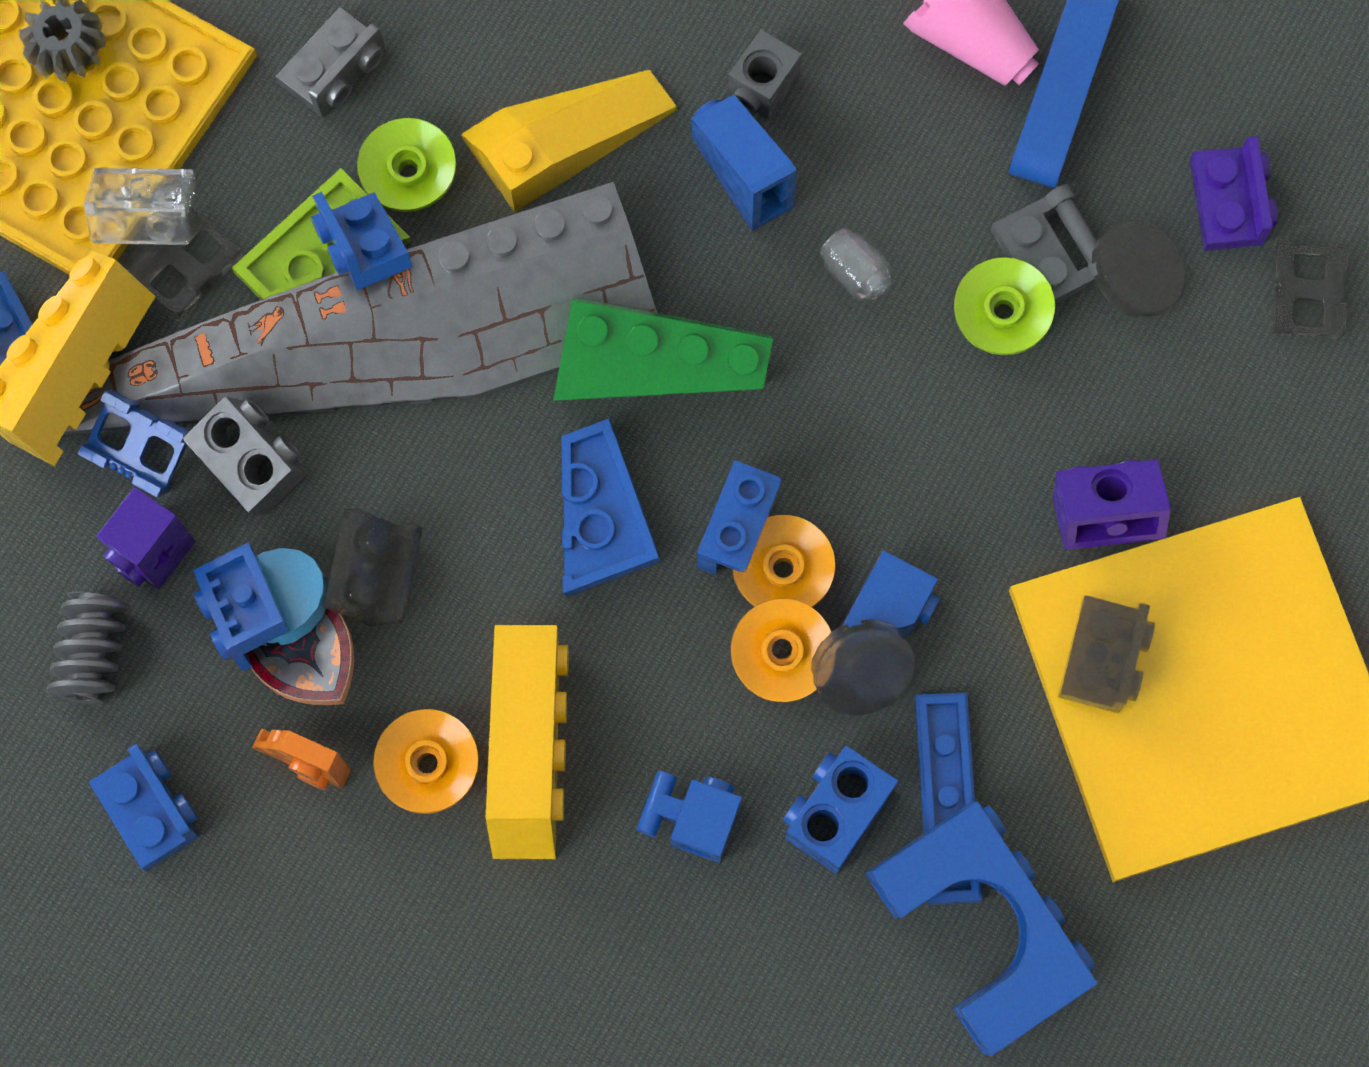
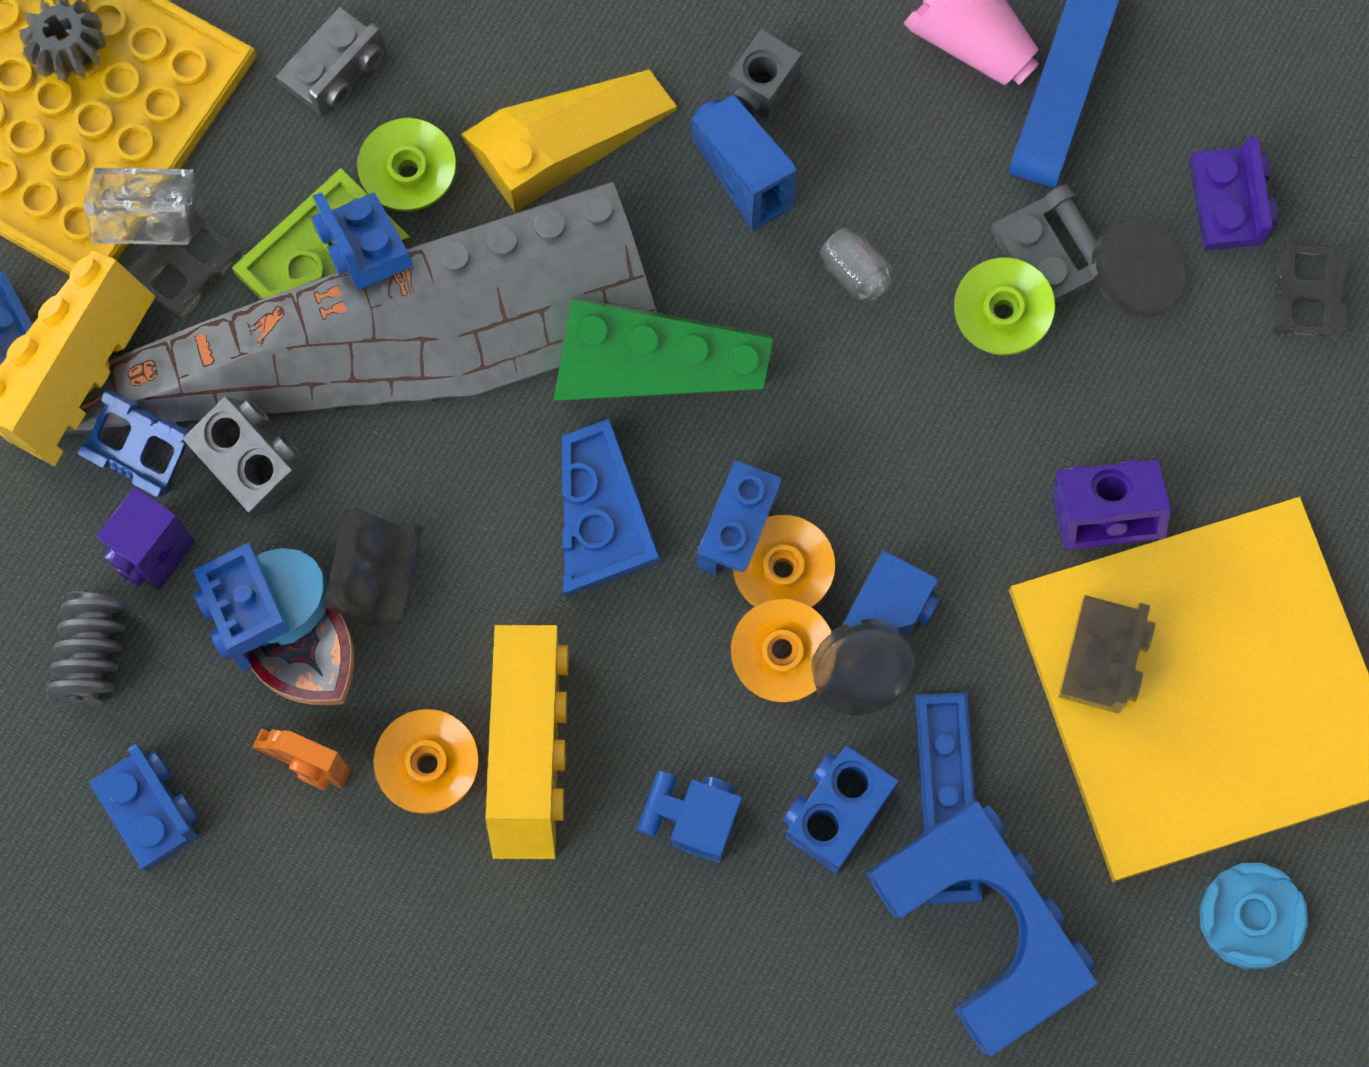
(1253, 916): none -> dark azure tile

